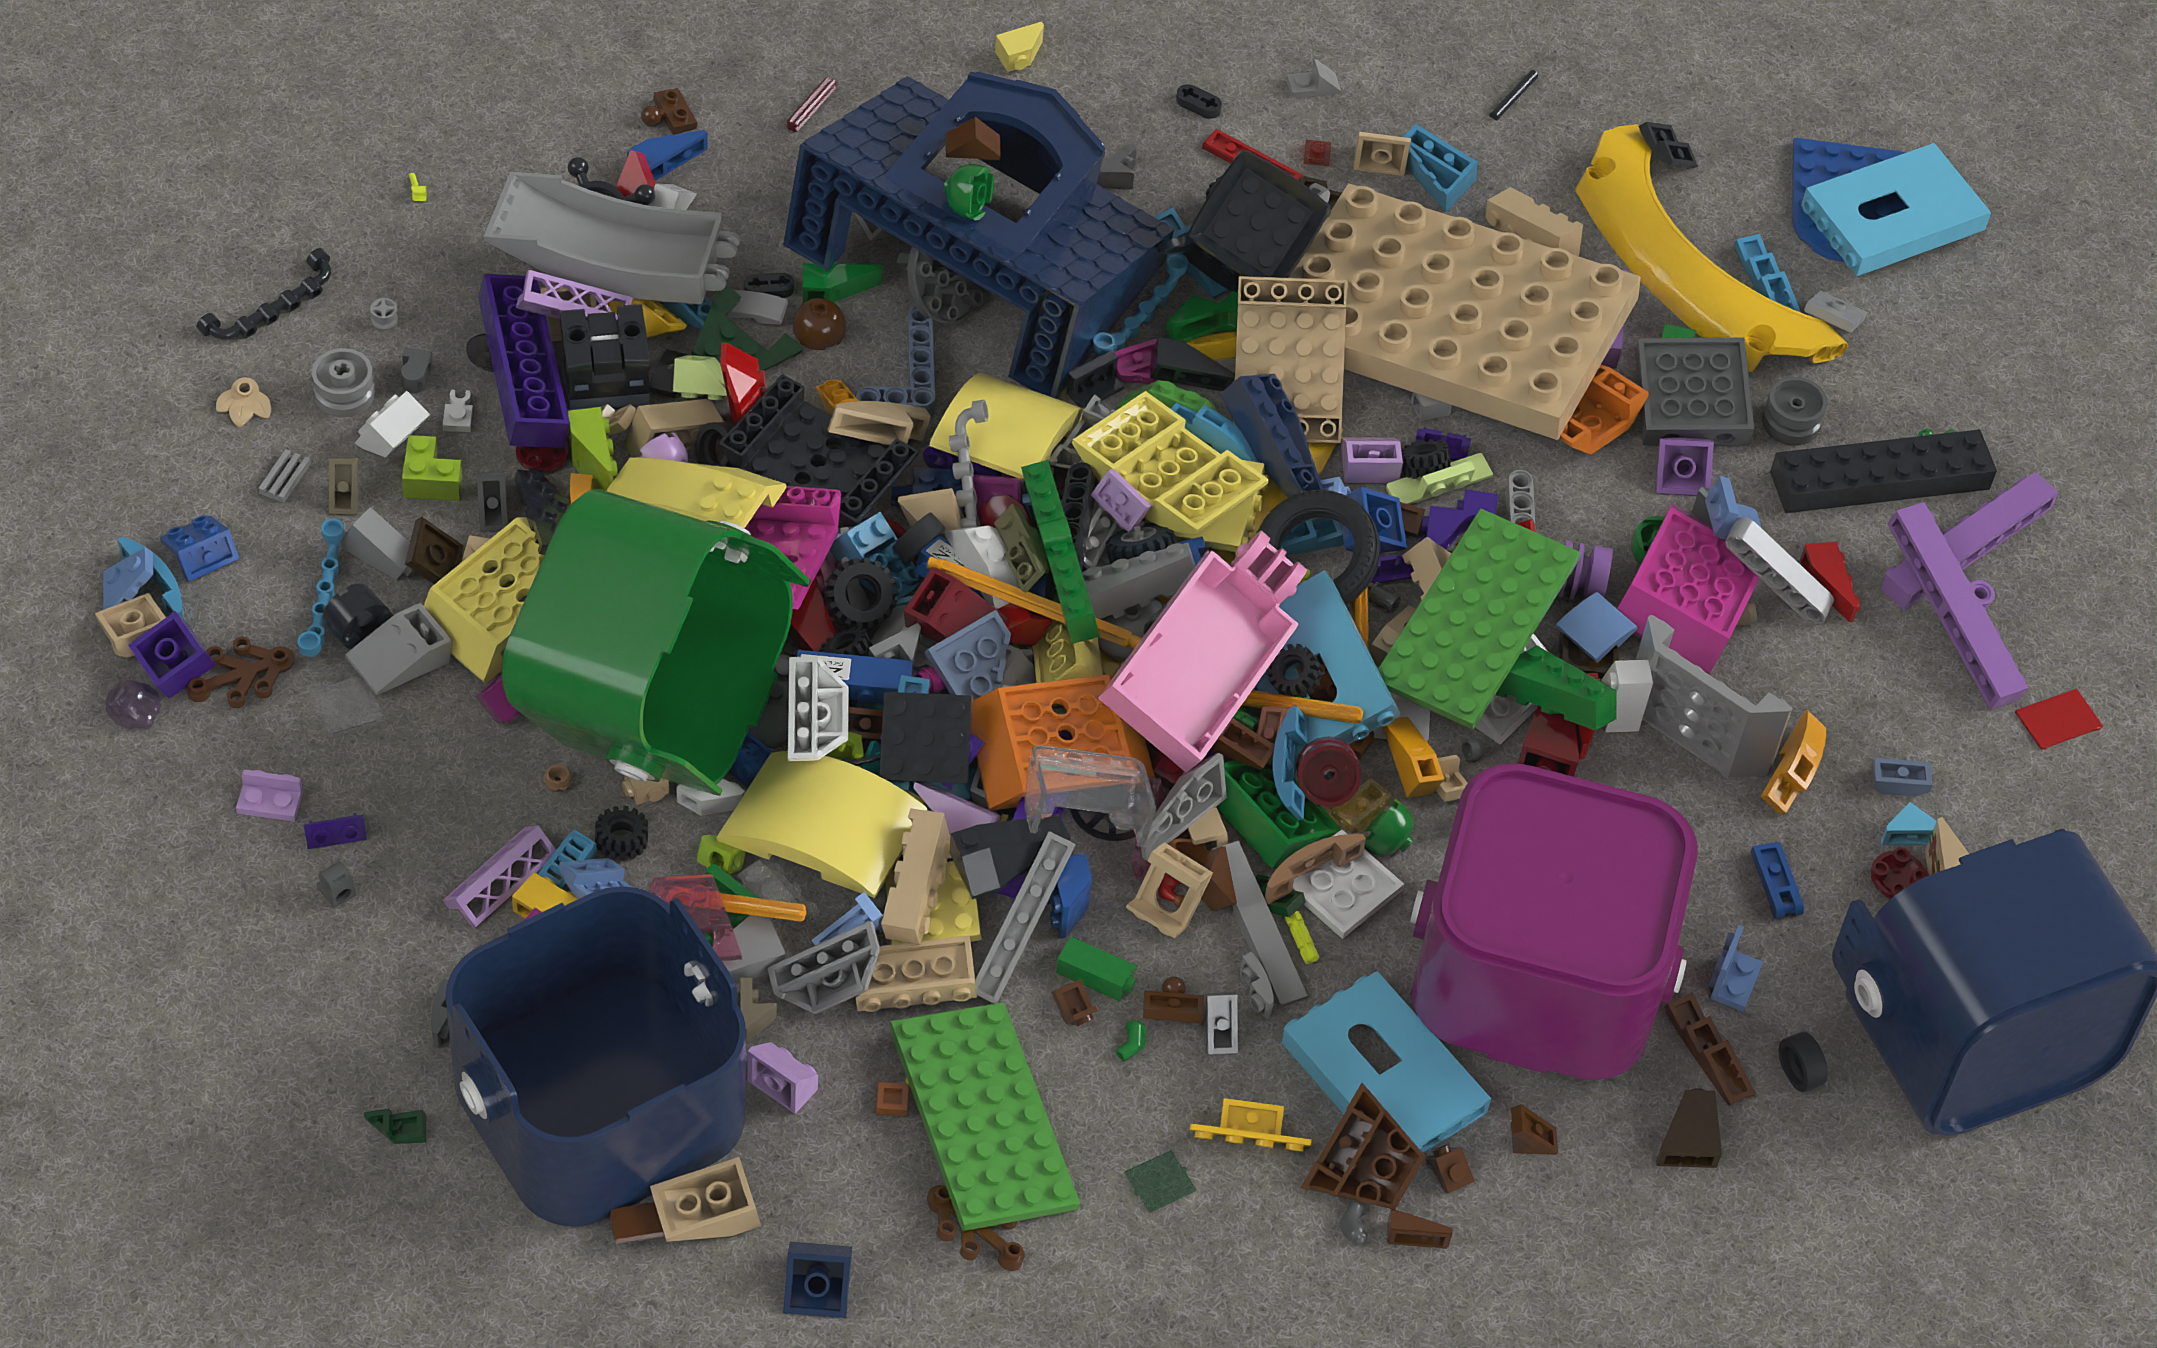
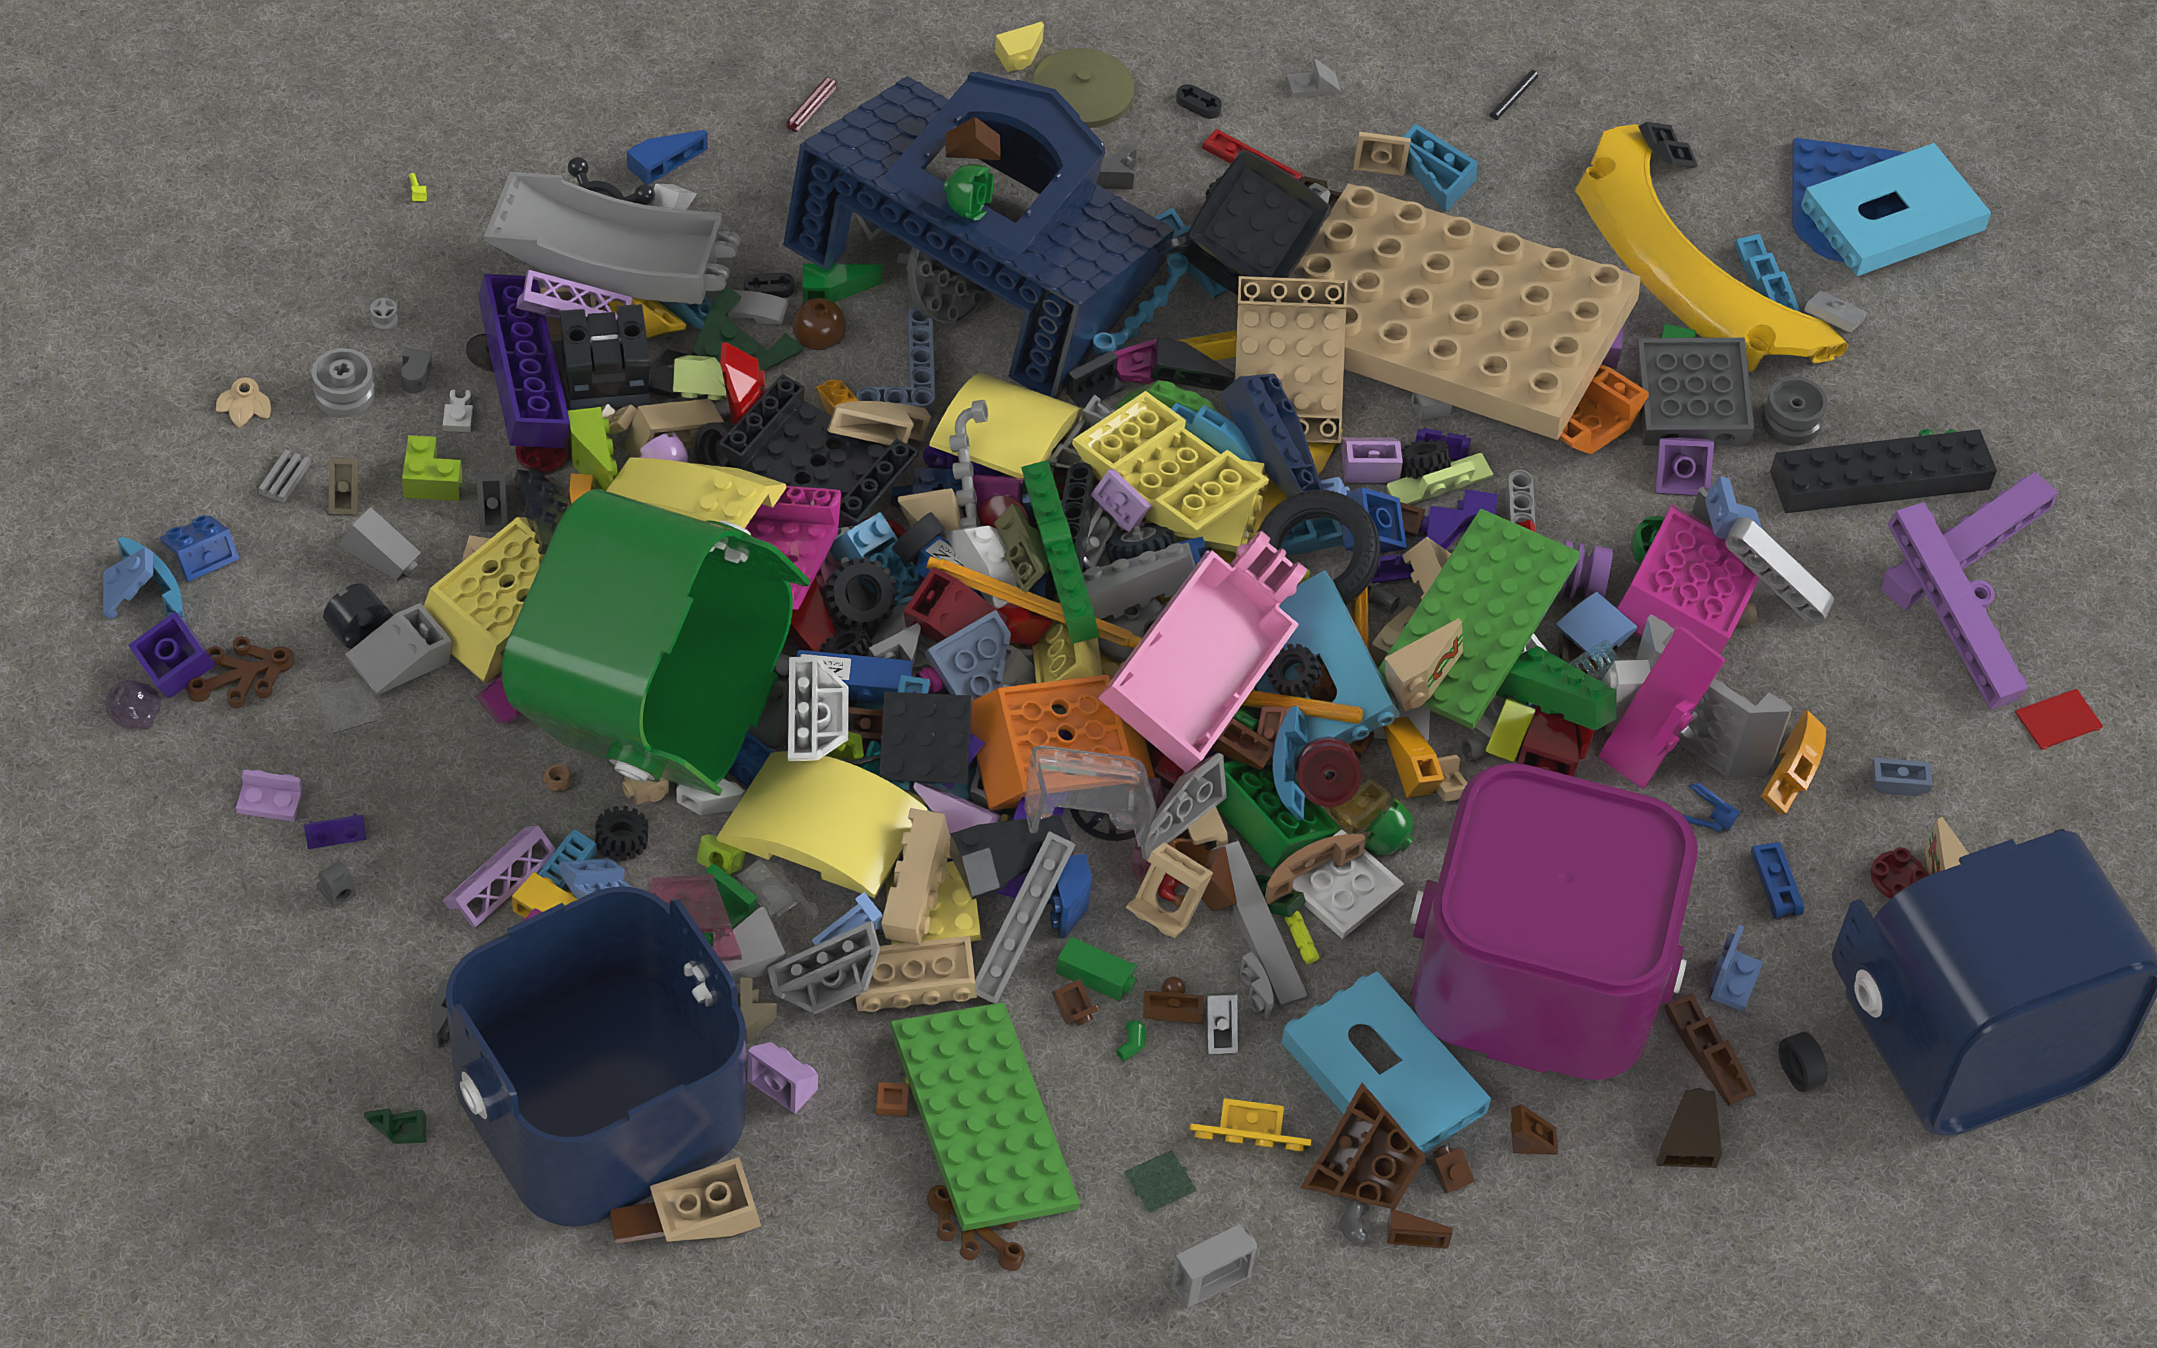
(129, 621): tan slope -> none
(267, 312): black bar -> none
(311, 641): dark azure bar -> none
(391, 425): white slope -> none
(432, 551): dark brown plate -> none
(635, 173): slope -> none
(671, 108): reddish brown plate -> none
(764, 907): light orange axle -> none
(817, 1279): dark blue slope -> none
(1090, 82): none -> olive dish
(1203, 317): green arch -> none
(1214, 1265): none -> light grey window
(1317, 152): clear red plate -> none
(1422, 665): none -> tan slope
(1510, 730): none -> neon yellow slope
(1519, 215): tan wedge -> none
(1608, 653): none -> clear light blue slope
(1662, 707): none -> dark pink bracket
(1722, 814): none -> blue plant
(1828, 567): red slope -> none
(1909, 827): medium azure slope -> none

